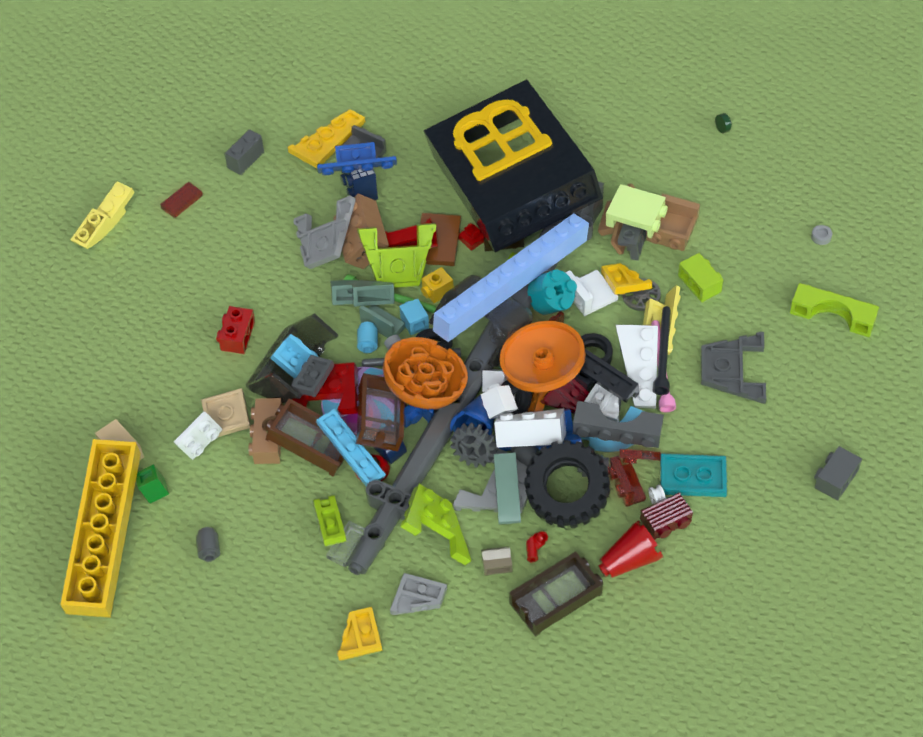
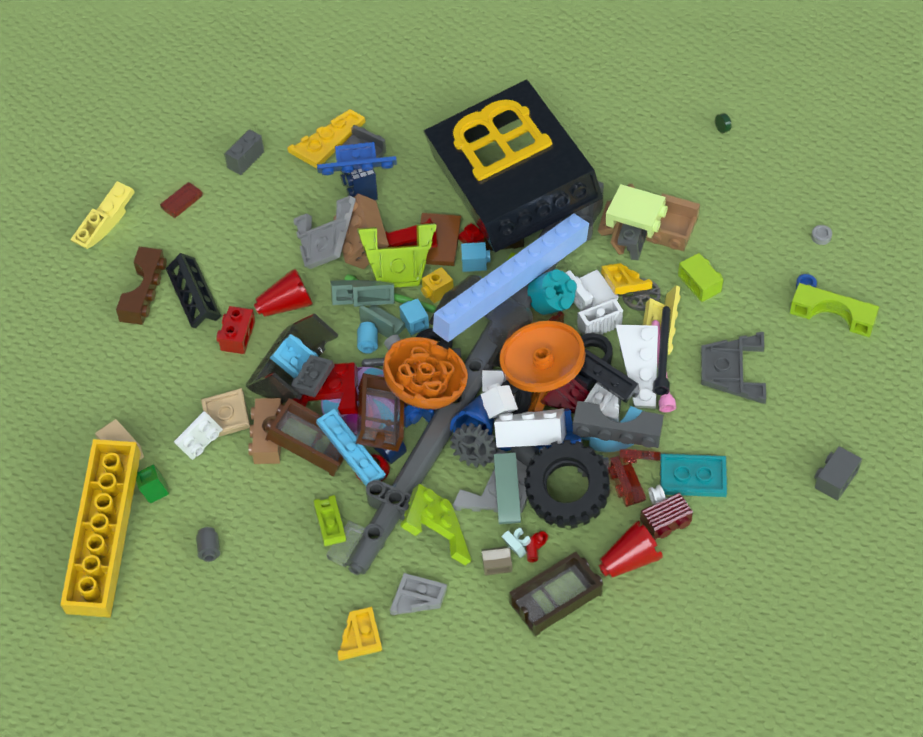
(135, 304): none -> reddish brown arch
(194, 285): none -> black fence
(283, 296): none -> red cone
(474, 256): none -> medium azure brick
(515, 543): none -> light aqua tile
(600, 318): none -> white brick
(806, 279): none -> blue tile

